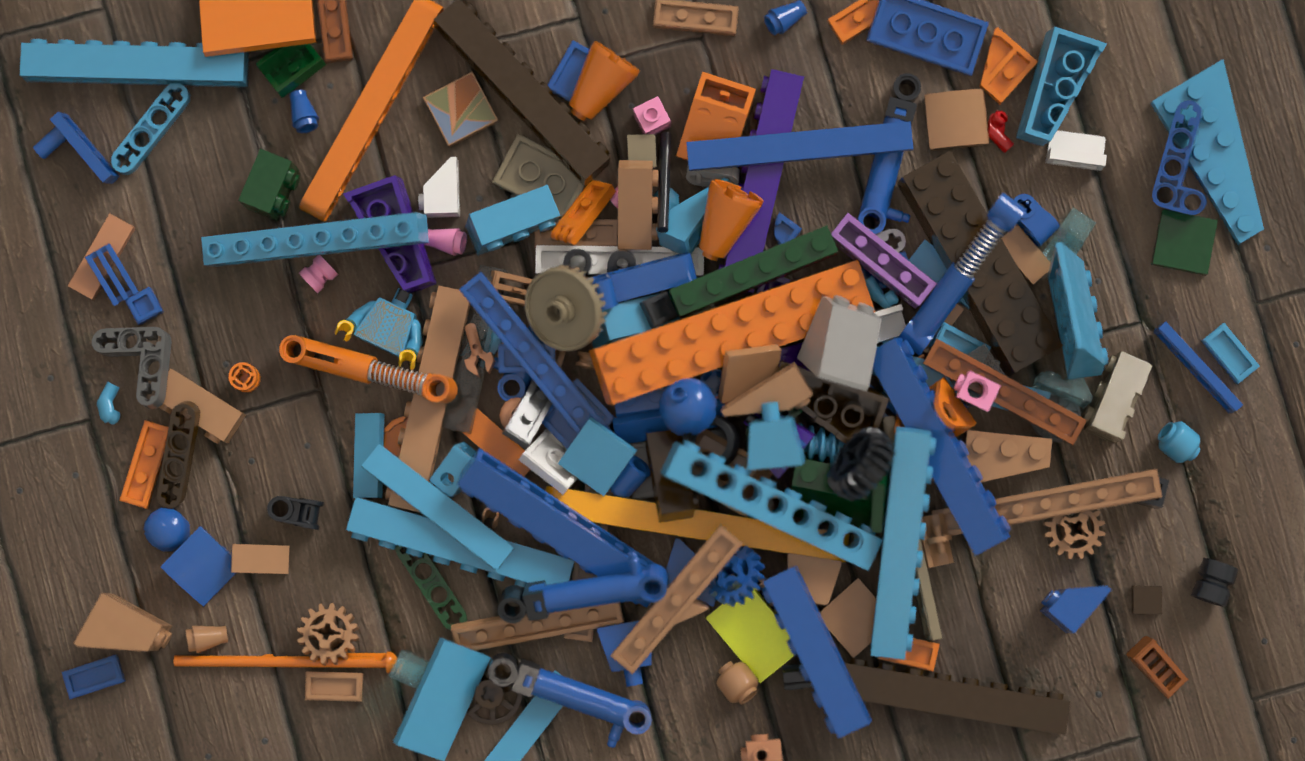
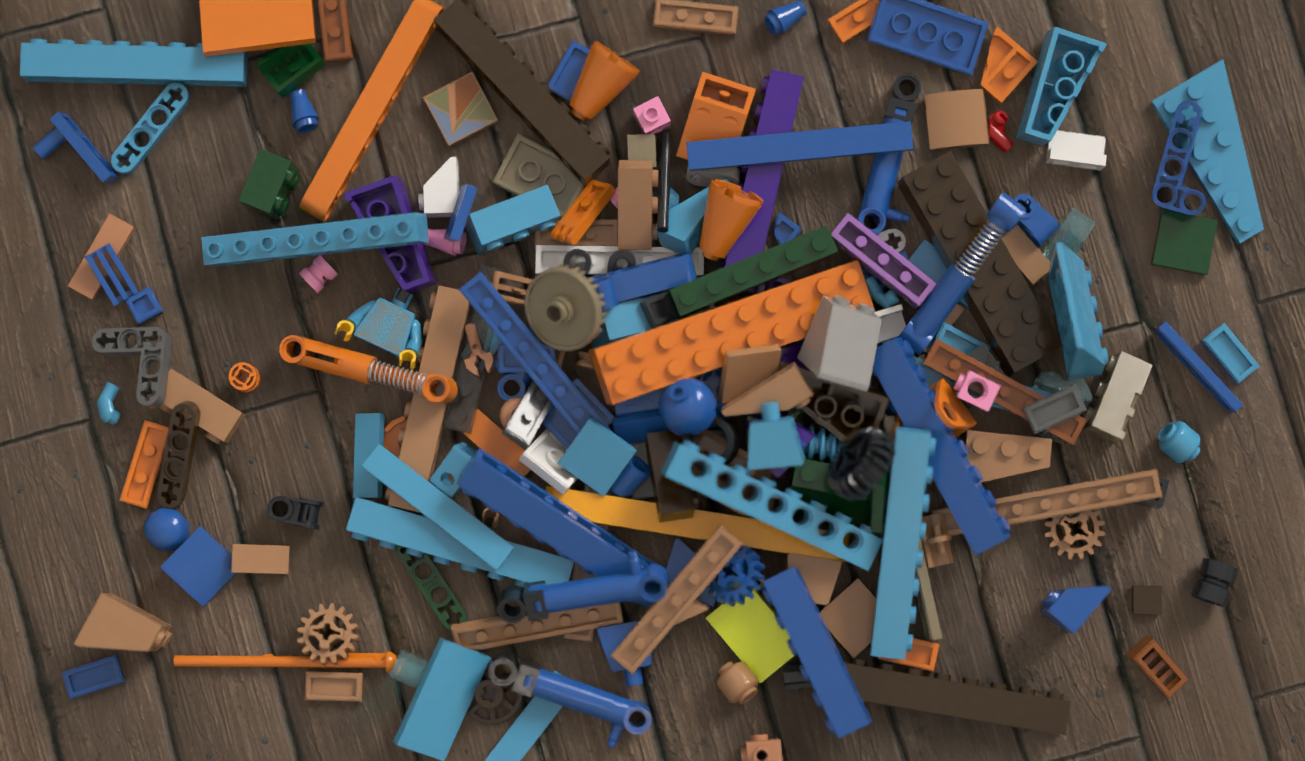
(205, 637): medium nougat cone -> none
(460, 213): none -> blue tile
(1054, 409): none -> dark grey tile

